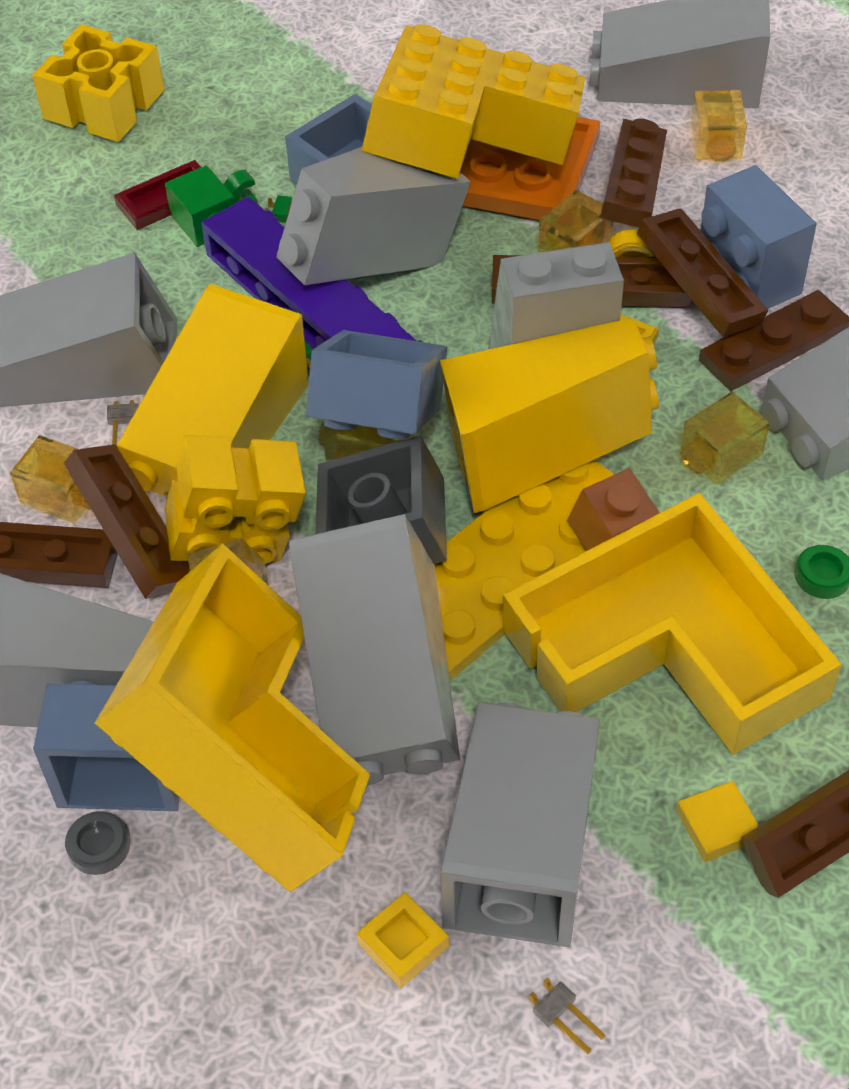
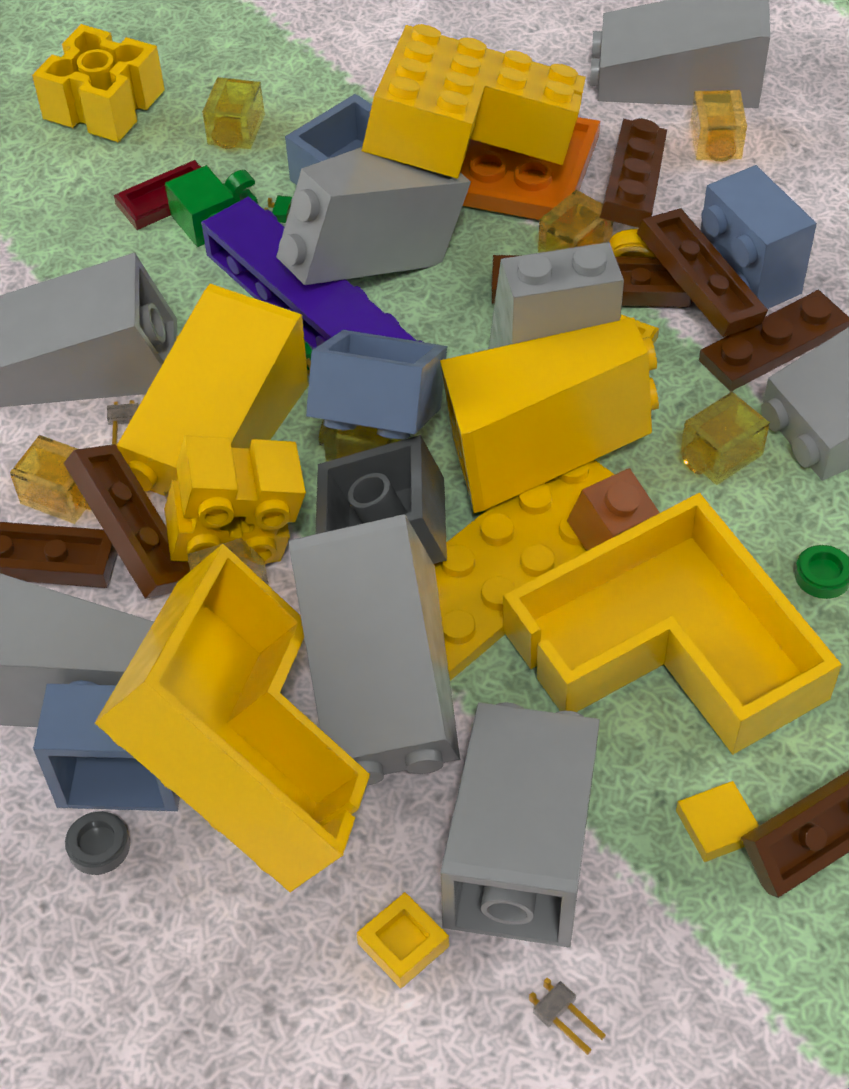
(233, 113): none -> clear yellow brick

